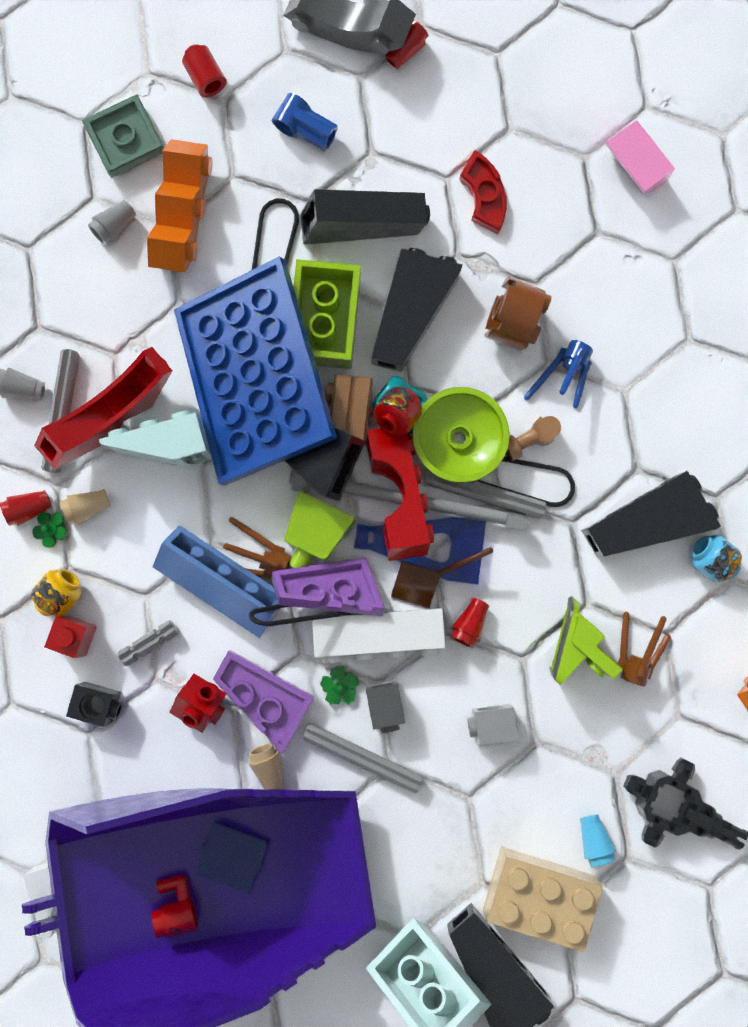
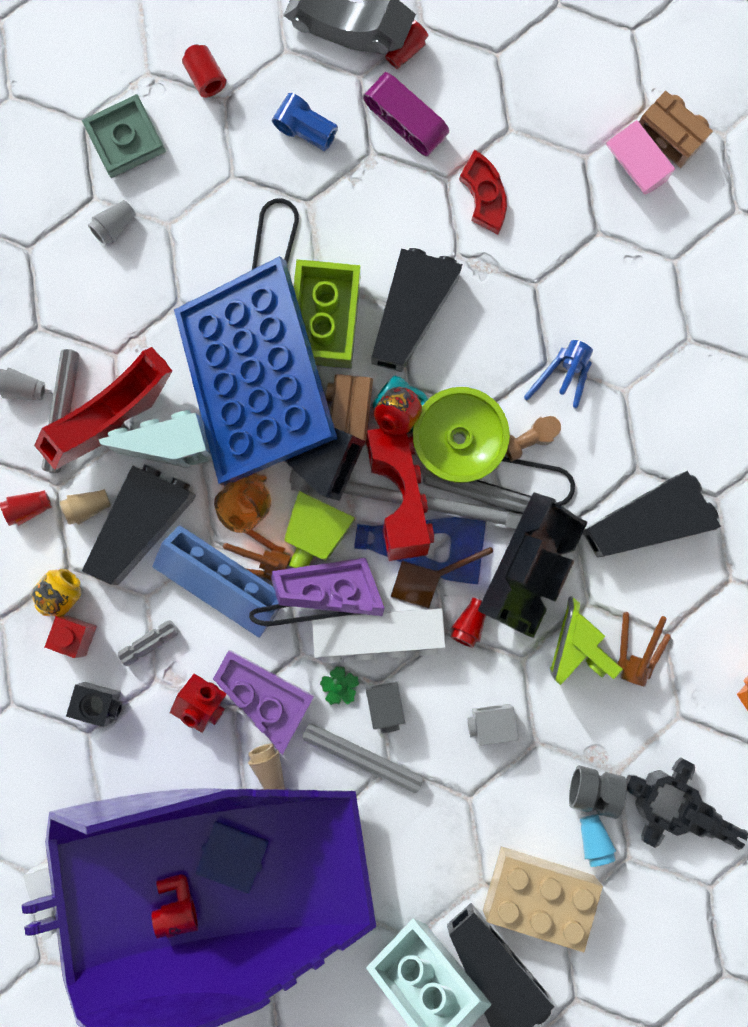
(50, 529): green plant -> none
(136, 523): none -> black slope
(179, 206): orange brick -> none
(243, 503): none -> clear orange helmet
(362, 215): black slope -> none
(406, 114): none -> magenta beam
(516, 314): dark orange brick -> none
(533, 565): none -> black piece
(597, 792): none -> dark grey wheel
(675, 128): none -> medium nougat brick
(716, 558): medium azure head -> none

